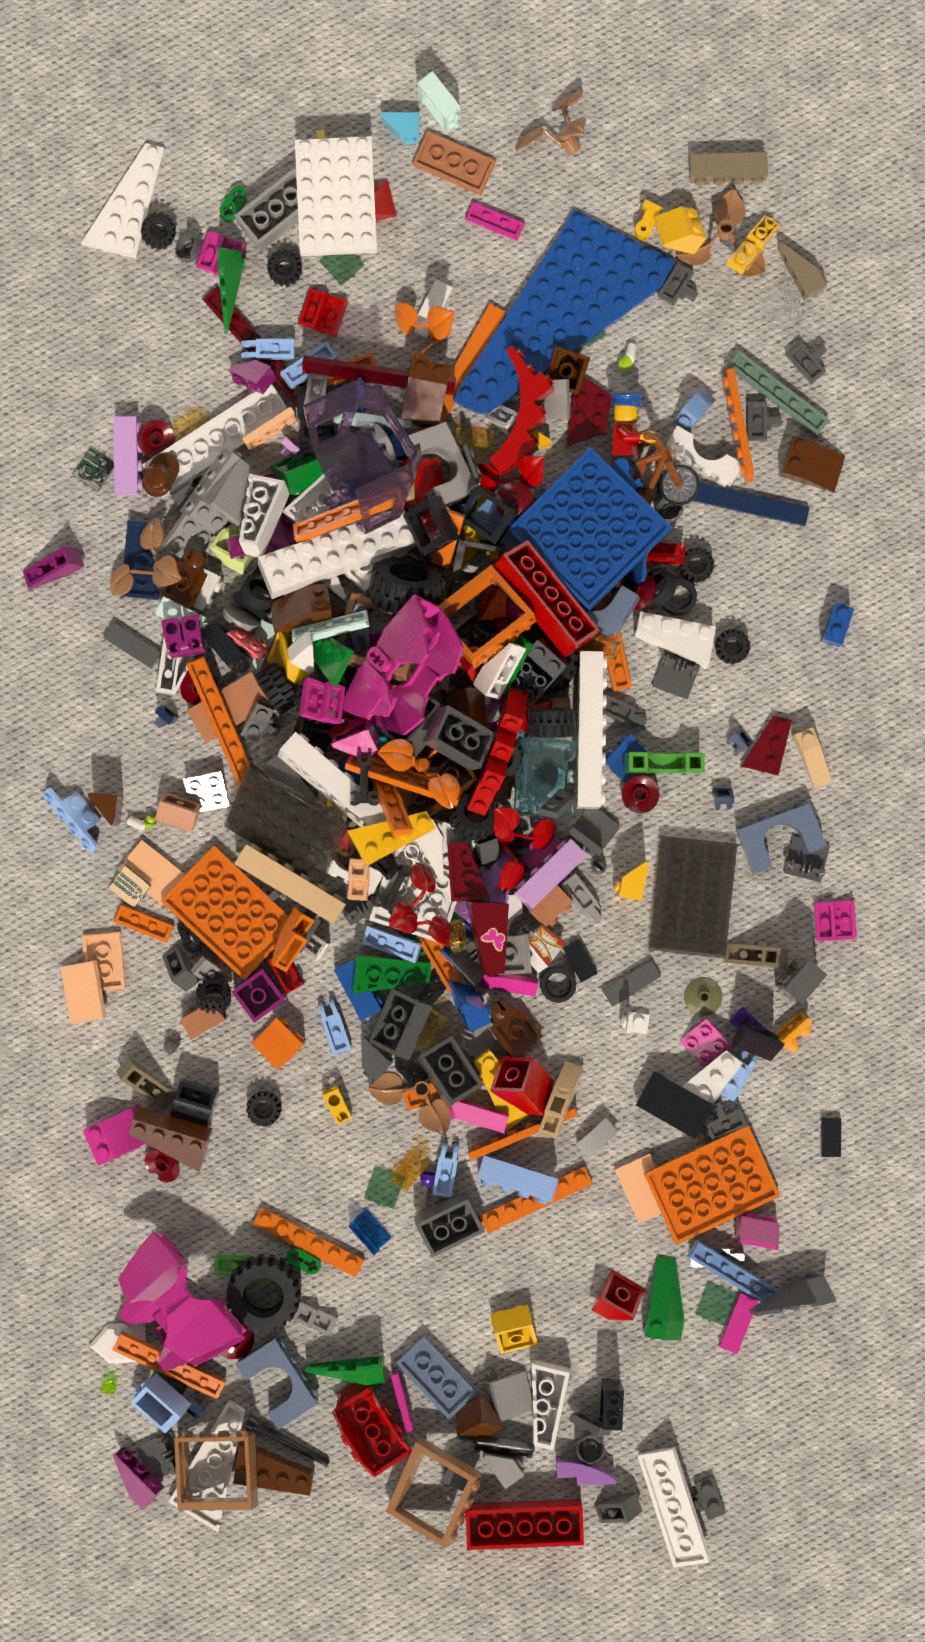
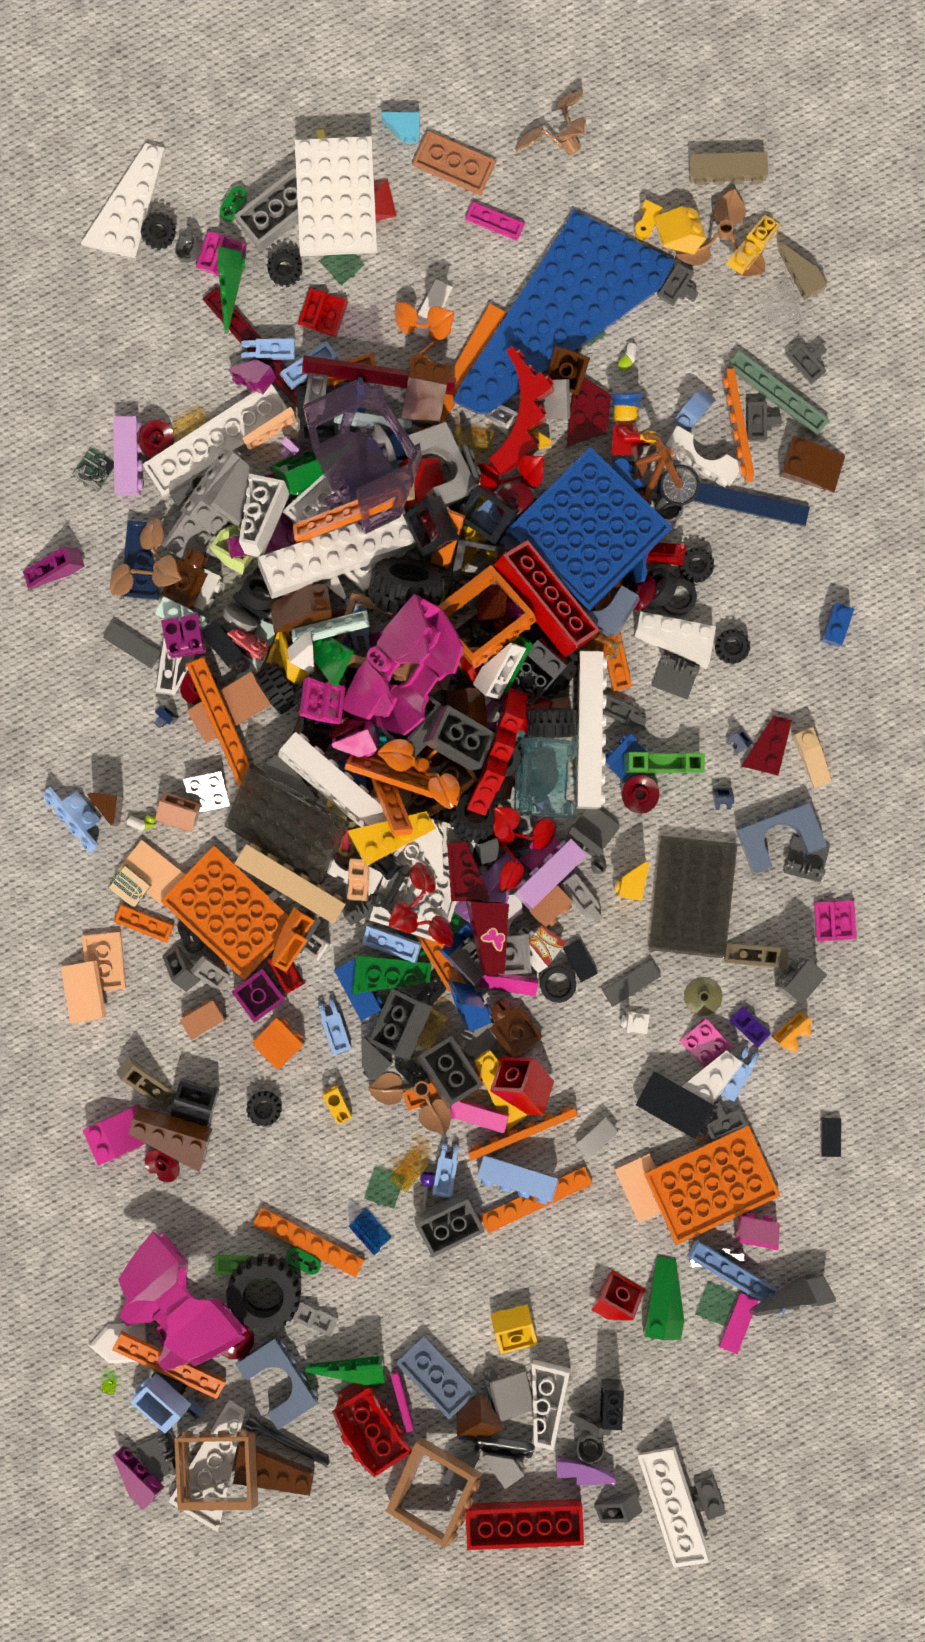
(160, 474): reddish brown piece -> none
(171, 1045): dark grey hinge -> none
(213, 987): black tyre -> none
(259, 722): dark grey hinge -> none
(364, 796): pearl dark grey bar -> none
(439, 102): light aqua window -> none
(457, 935): clear yellow beam -> none
(559, 802): dark grey hinge -> none
(560, 1099): tan slope -> none
(753, 1040): black slope -> none

